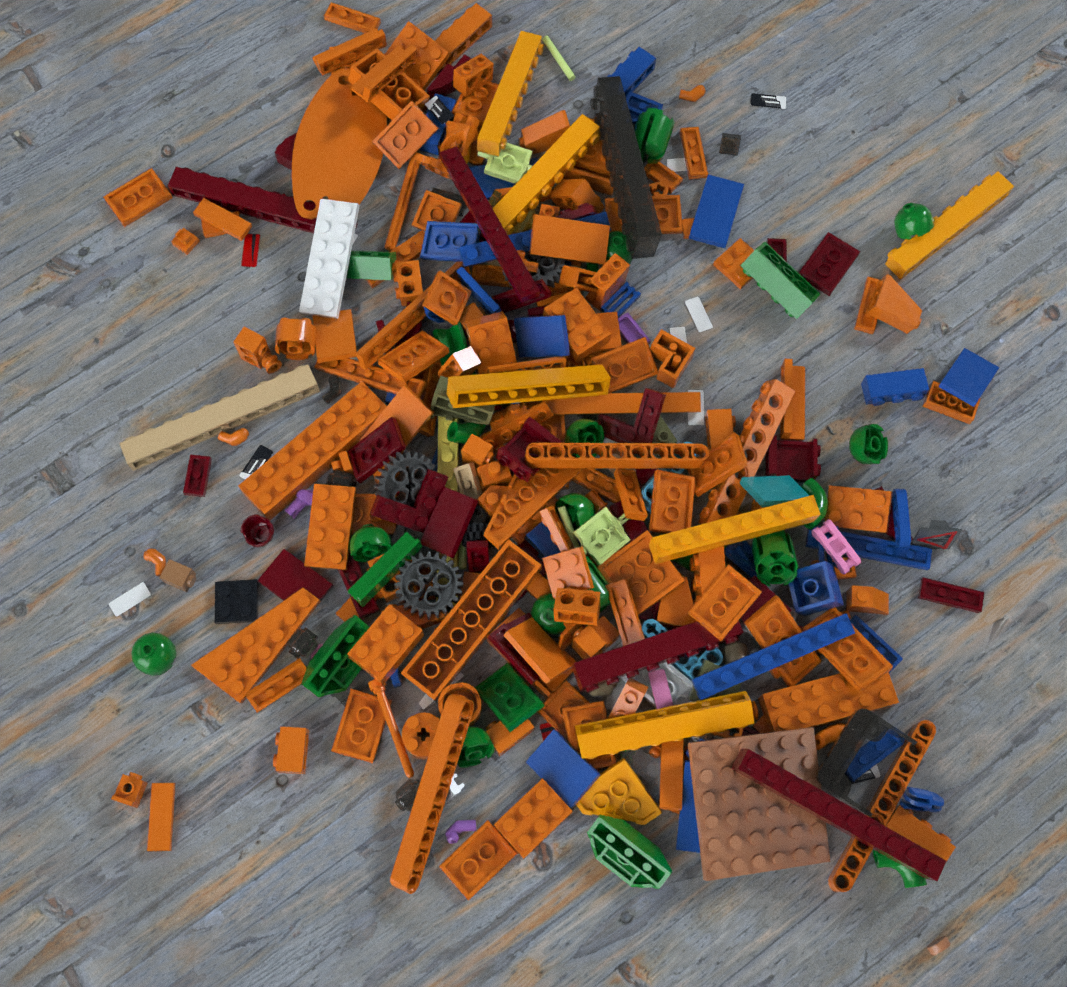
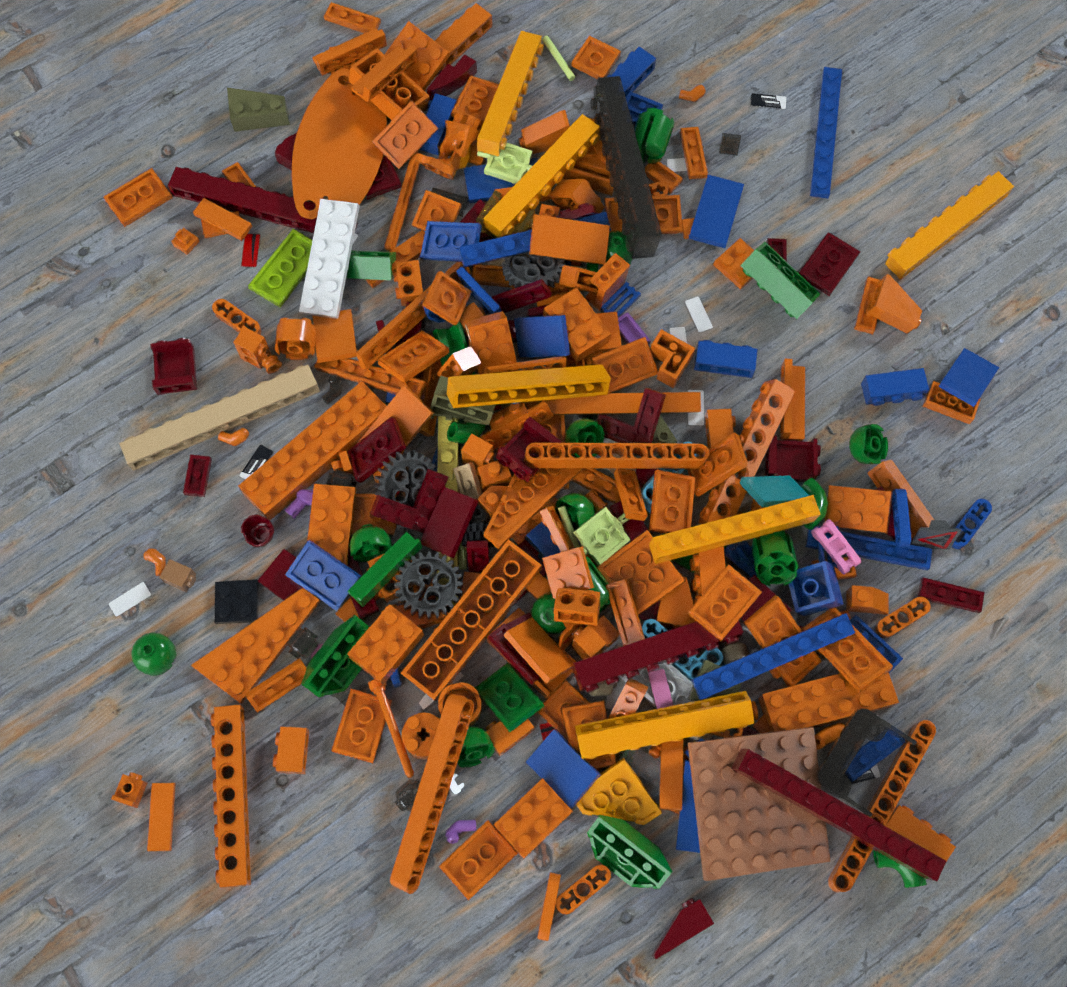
(174, 366): none -> dark red panel
(233, 311): none -> orange beam
(236, 174): none -> orange tile
(239, 804): none -> orange brick
(256, 110): none -> olive wedge
(283, 269): none -> lime tile
(322, 575): none -> blue tile
(385, 180): none -> dark red tile
(439, 110): sticker -> none
(473, 74): orange brick -> none
(489, 224): dark red plate -> none
(531, 266): orange arm -> none
(549, 906): none -> orange beam
(595, 58): none -> orange plate
(599, 883): none -> orange beam
(686, 924): none -> dark red slope
(725, 359): none -> blue brick
(826, 133): none -> blue plate
(887, 620): none -> orange beam
(889, 477): none -> orange panel
(913, 220): green cylinder -> none
(921, 800): blue arm -> none
(938, 945): nougat tile -> none
(978, 520): none -> blue beam

